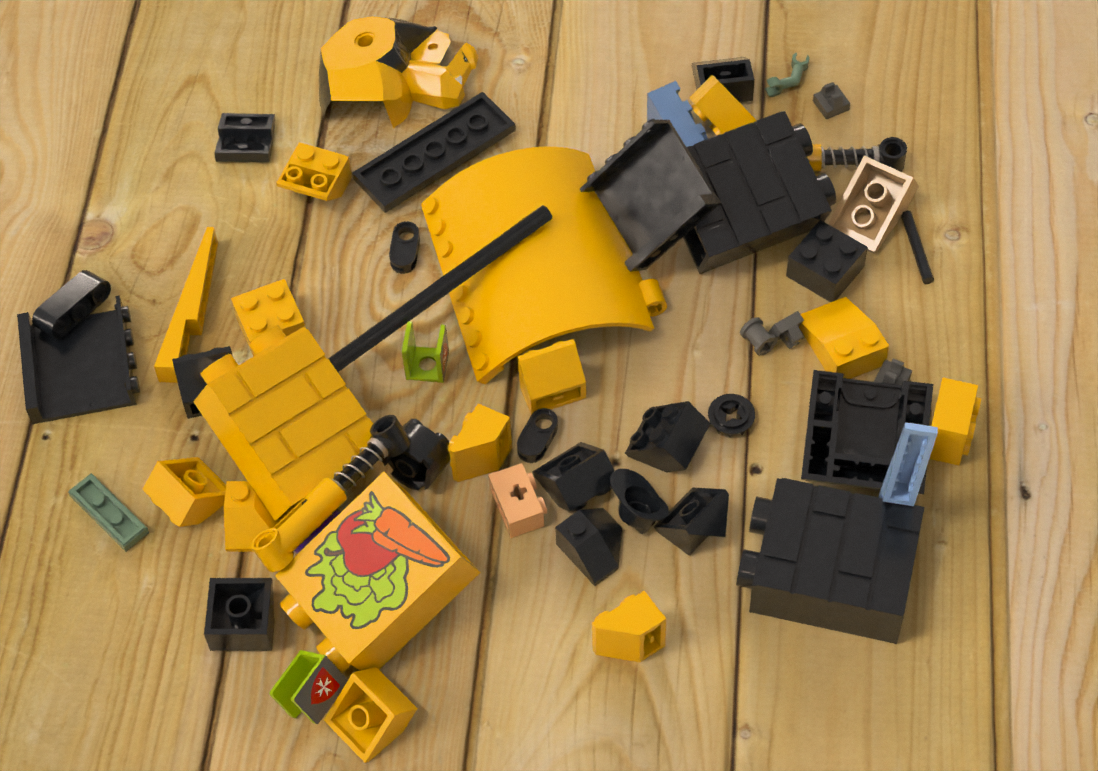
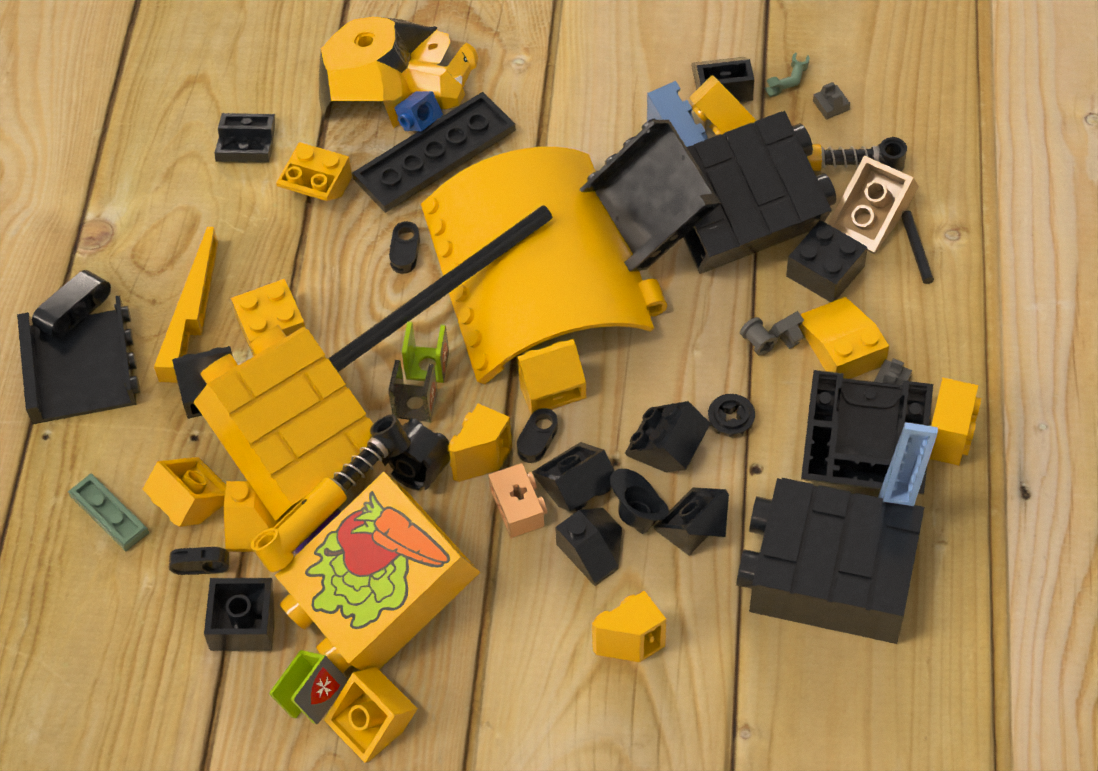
(199, 561): none -> black piece
(400, 393): none -> clear smoke piece
(418, 111): none -> blue brick

